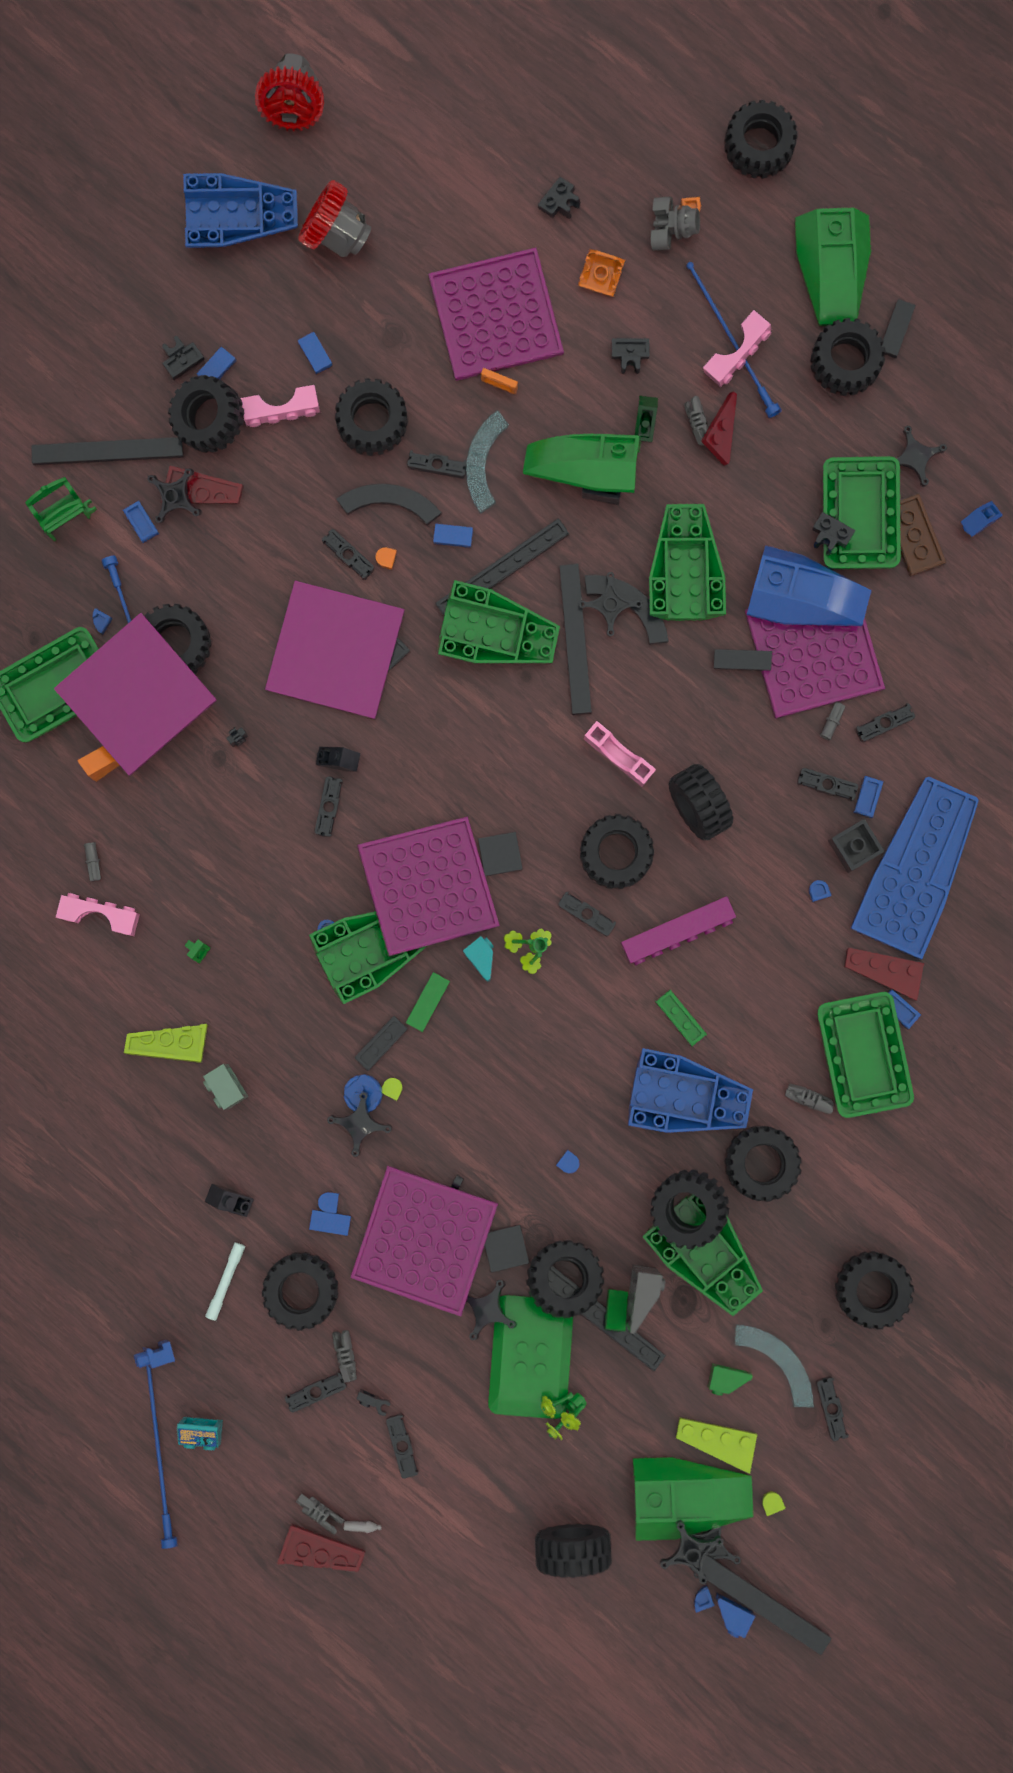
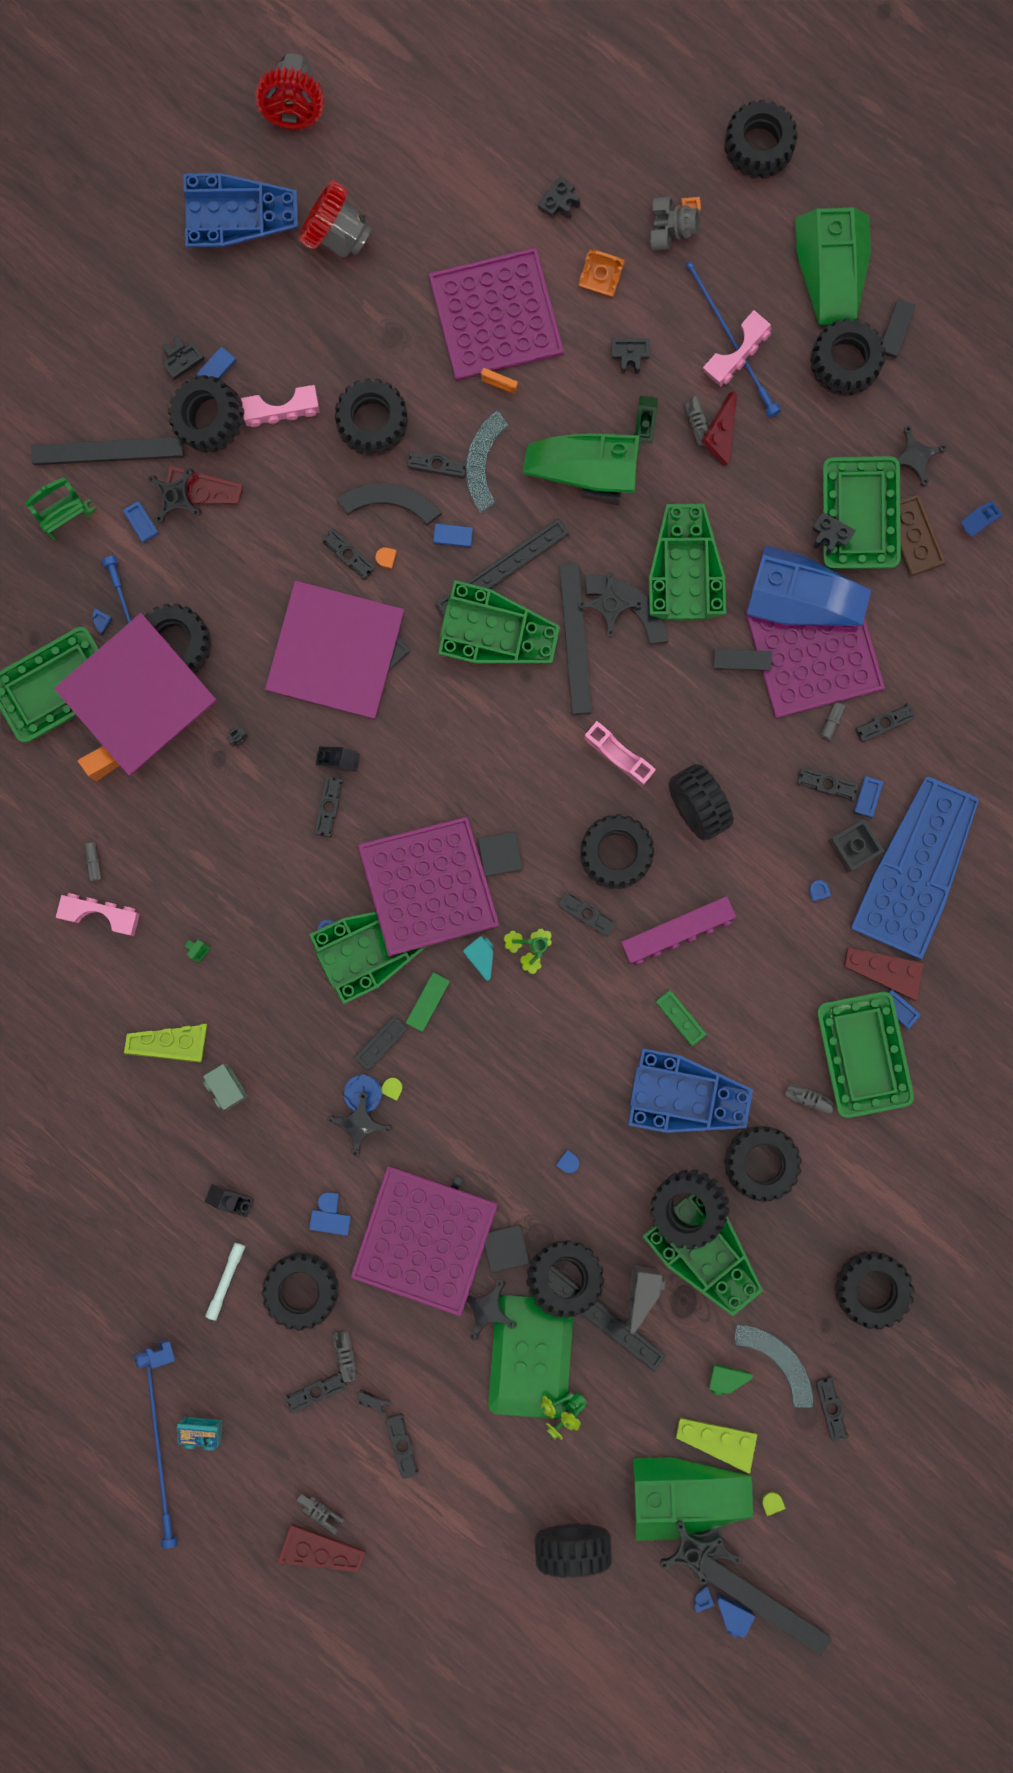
(315, 352): blue tile -> none
(359, 1526): light grey piece -> none
(616, 1310): green tile -> none

